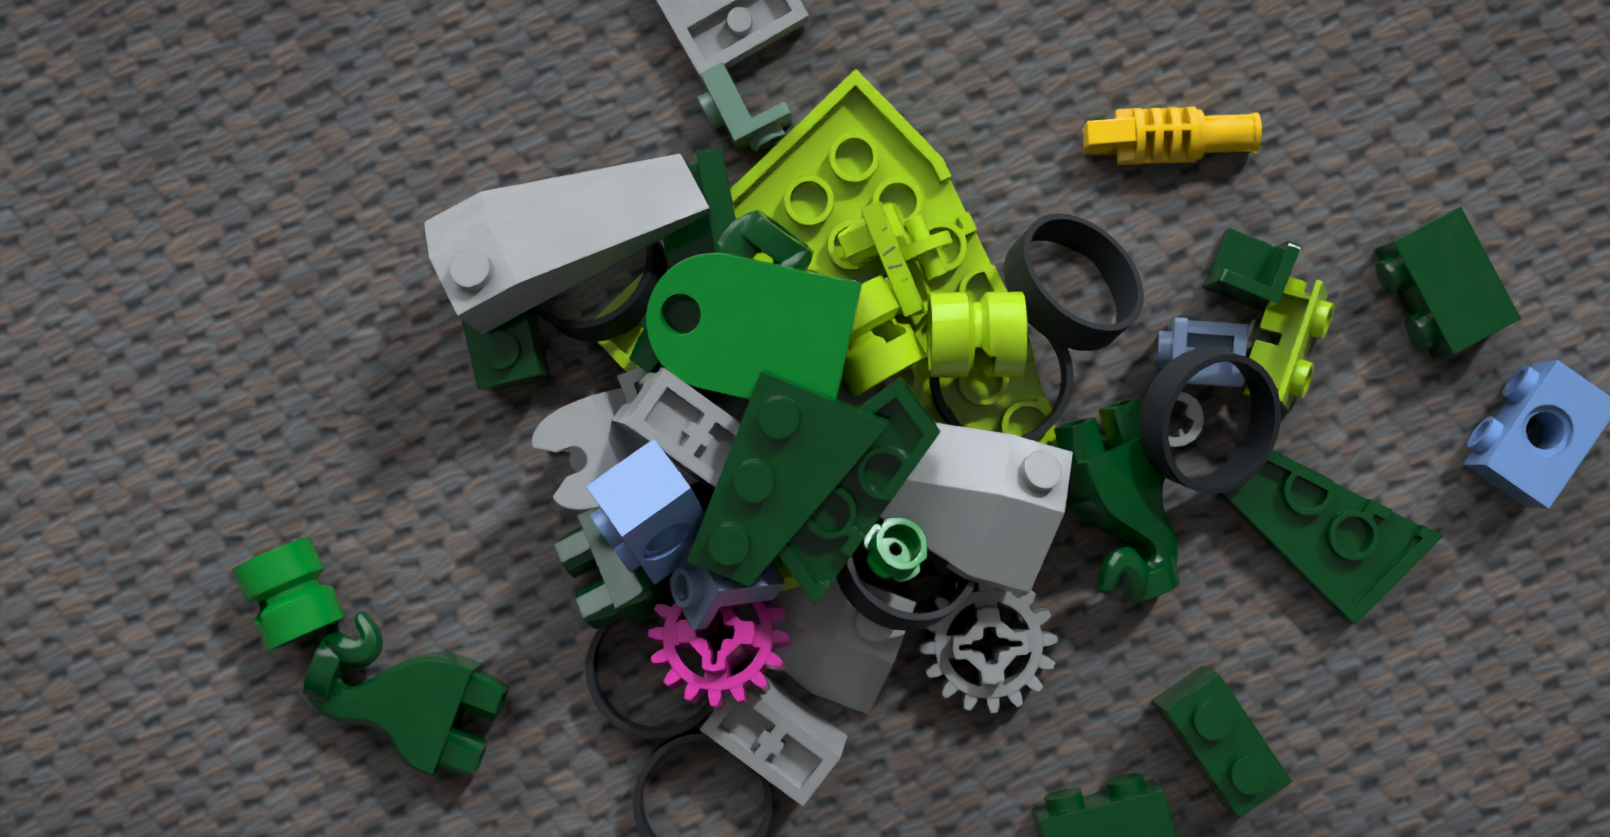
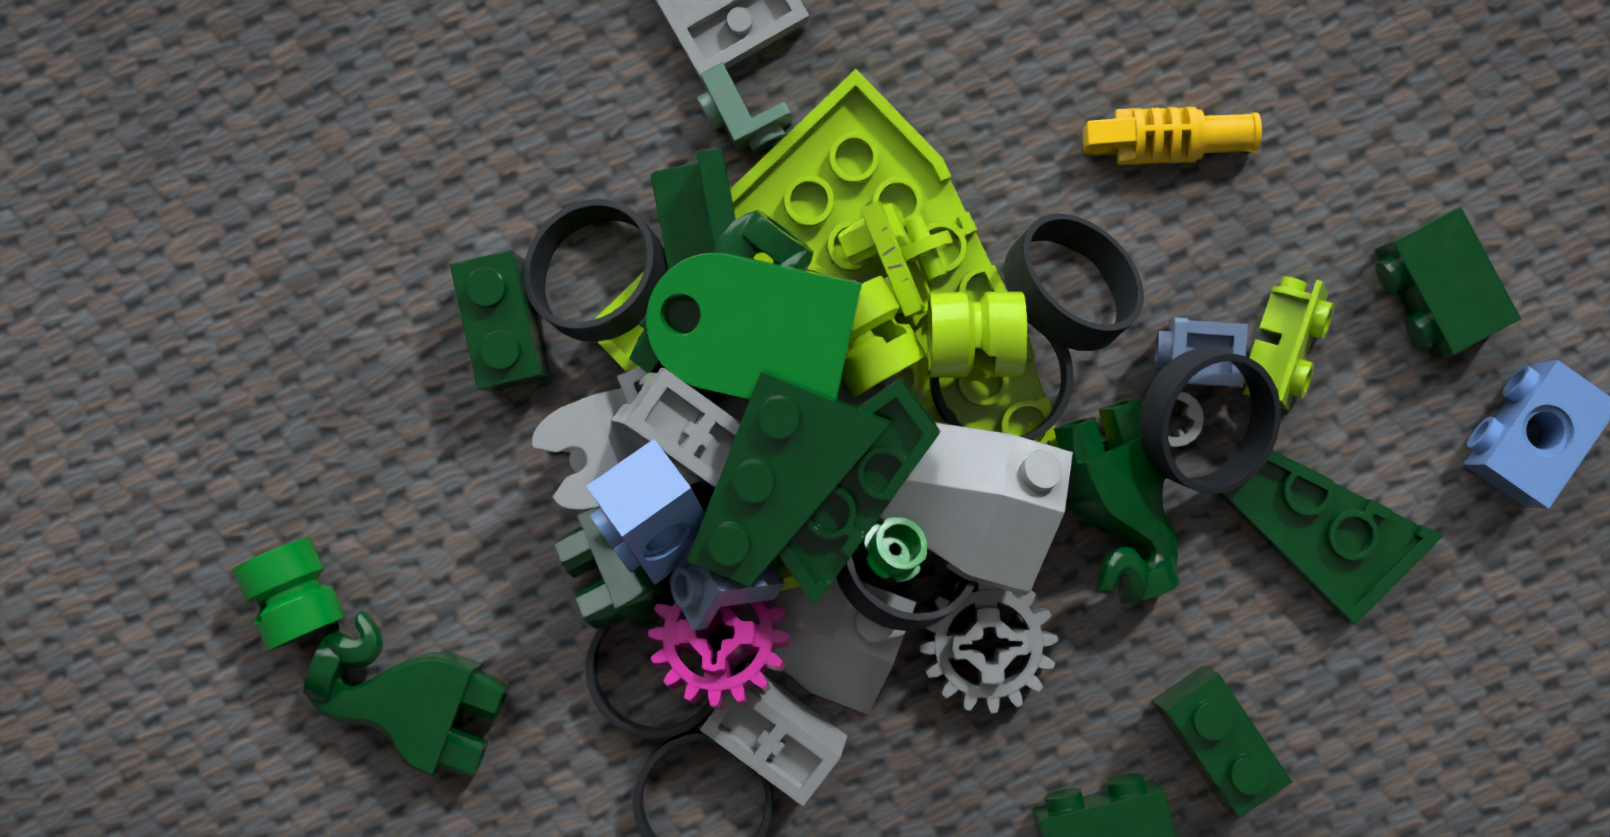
(546, 235): light grey wedge -> none
(1251, 269): dark green panel -> none

